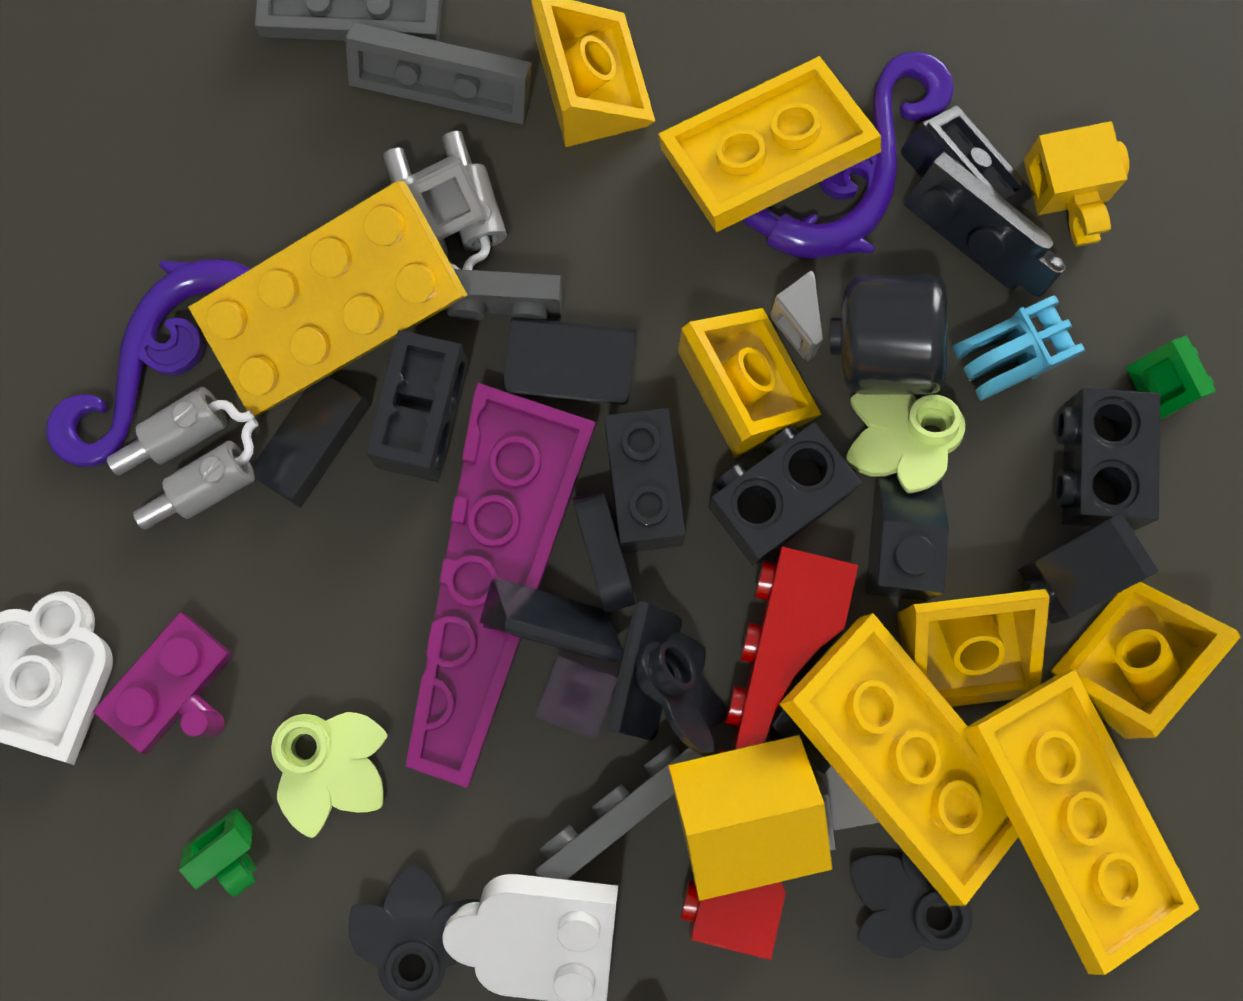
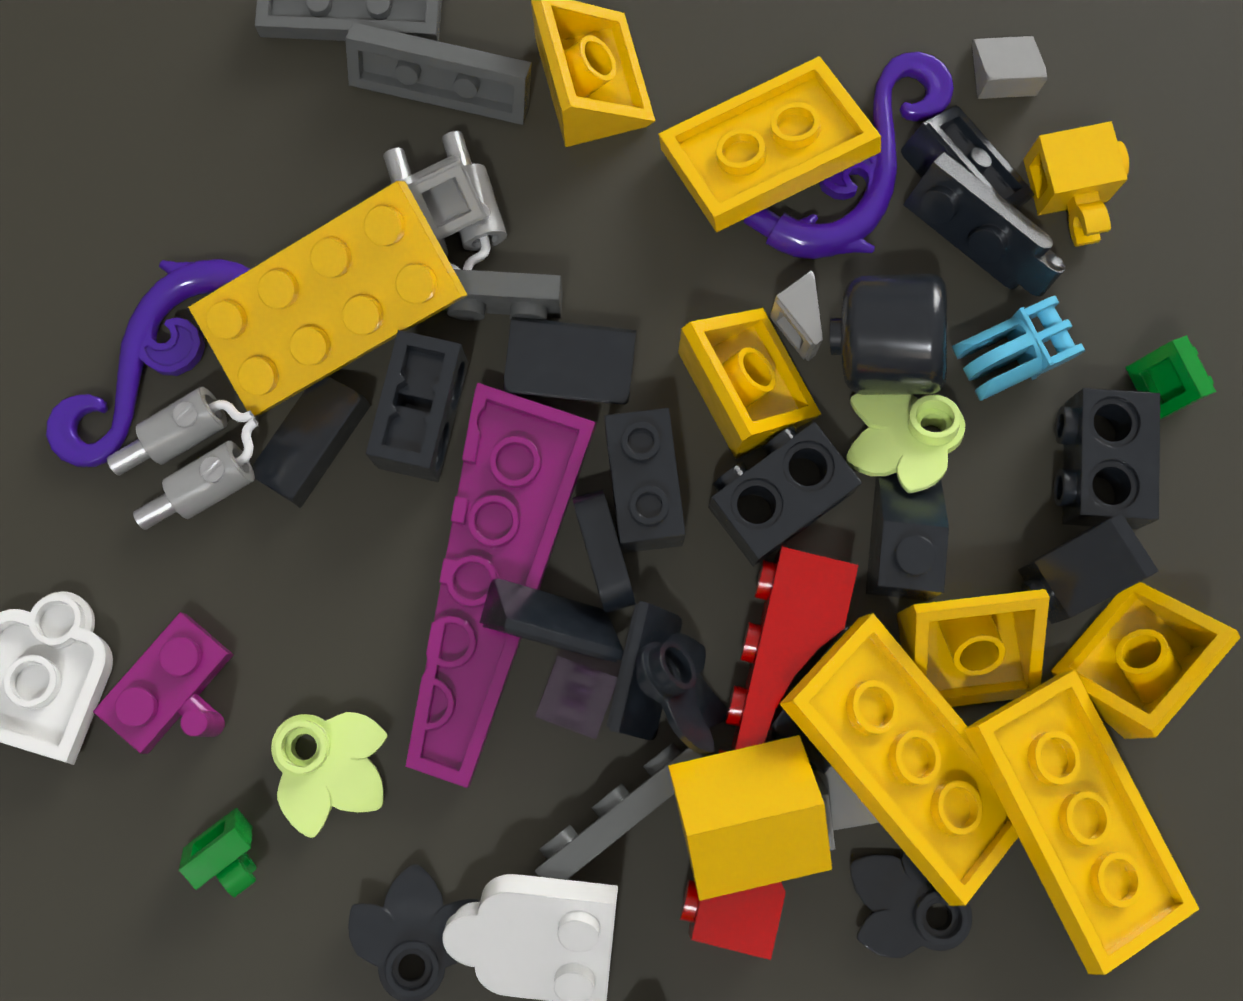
(1008, 67): none -> light grey slope

